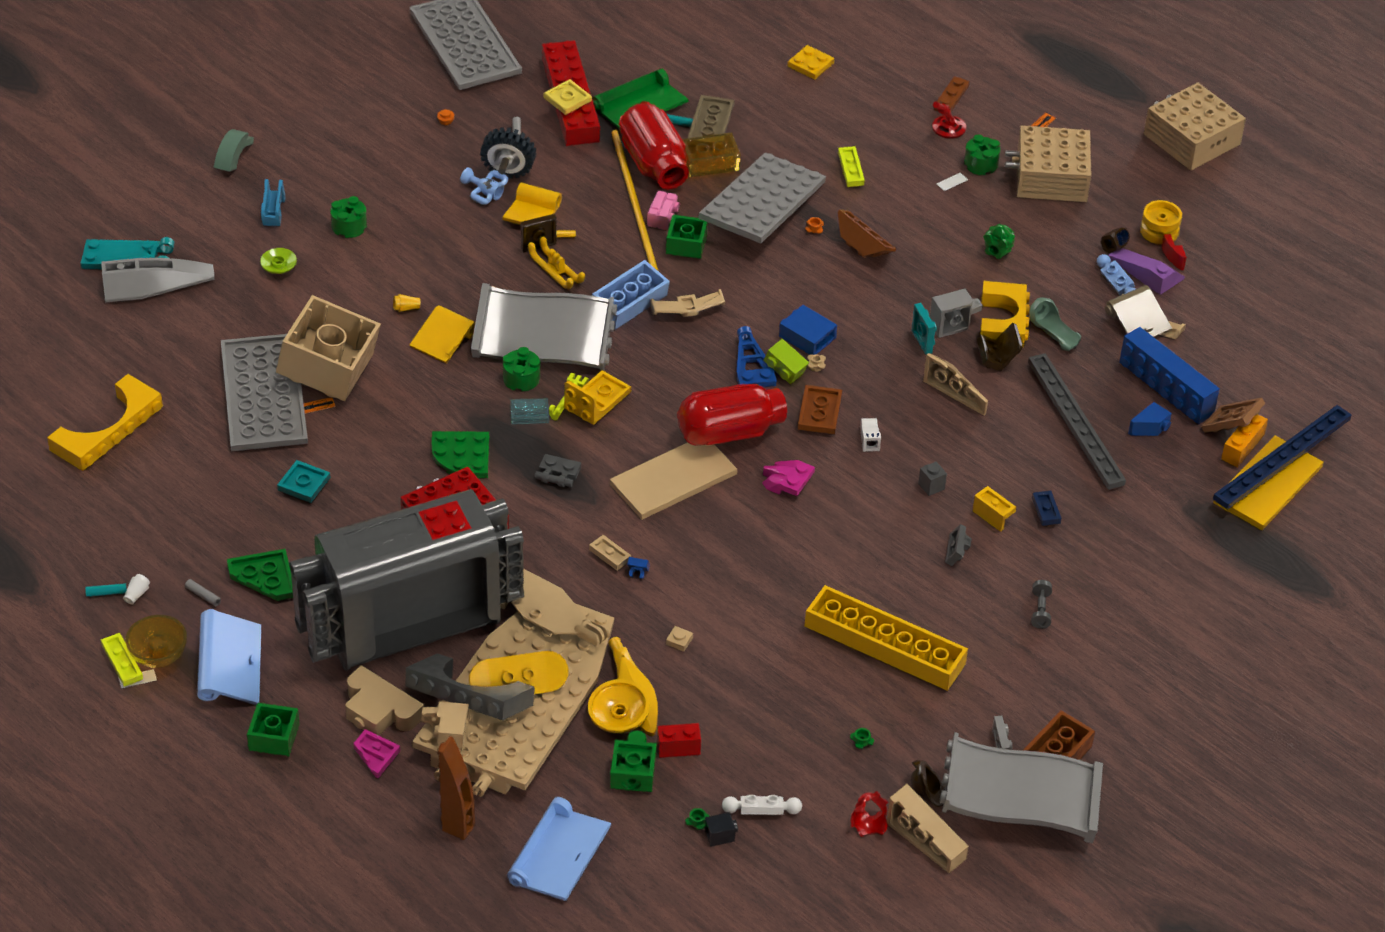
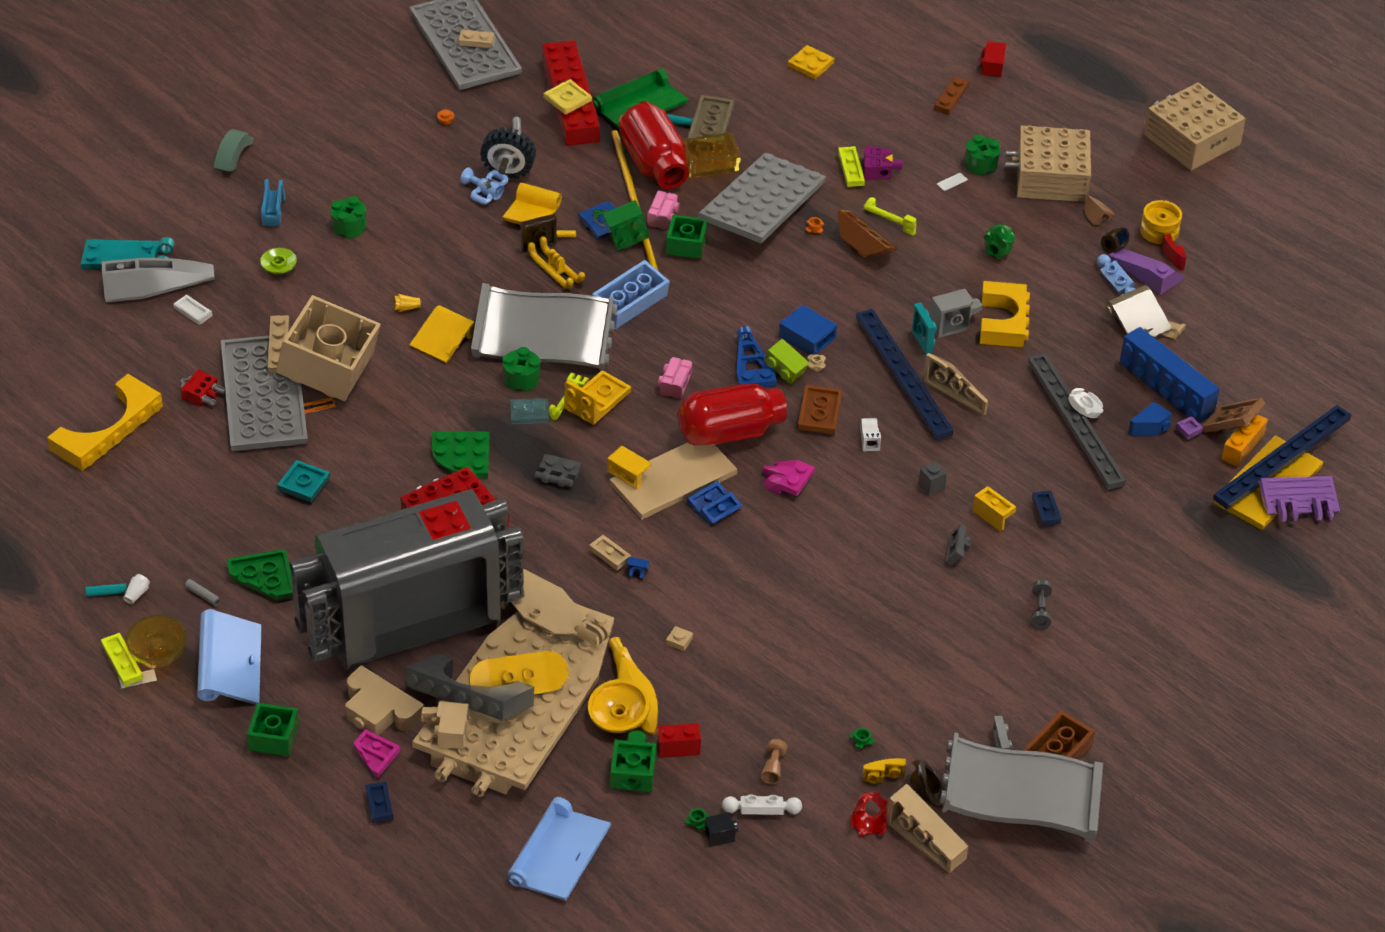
(192, 309): none -> white tile
(200, 388): none -> red piece
(278, 330): none -> tan plate
(379, 802): none -> dark blue plate
(455, 791): dark orange wedge -> none
(476, 38): none -> tan plate
(594, 219): none -> blue slope
(626, 225): none -> green brick
(627, 466): none -> yellow panel
(675, 378): none -> bright pink brick
(688, 304): tan plate -> none
(714, 503): none -> blue slope
(771, 770): none -> medium nougat piece
(876, 771): none -> yellow slope
(879, 163): none -> magenta torso
(886, 637): yellow brick -> none
(904, 374): none -> dark blue plate
(907, 222): none -> neon yellow hinge
(950, 122): red dish -> none
(993, 59): none -> red brick
(1000, 352): dark brown bracket -> none
(1044, 120): orange sticker -> none
(1046, 316): sand green hair -> none
(1086, 403): none -> white tile
(1097, 211): none -> medium nougat brick
(1189, 427): none -> medium lavender plate
(1299, 496): none -> medium lavender hinge

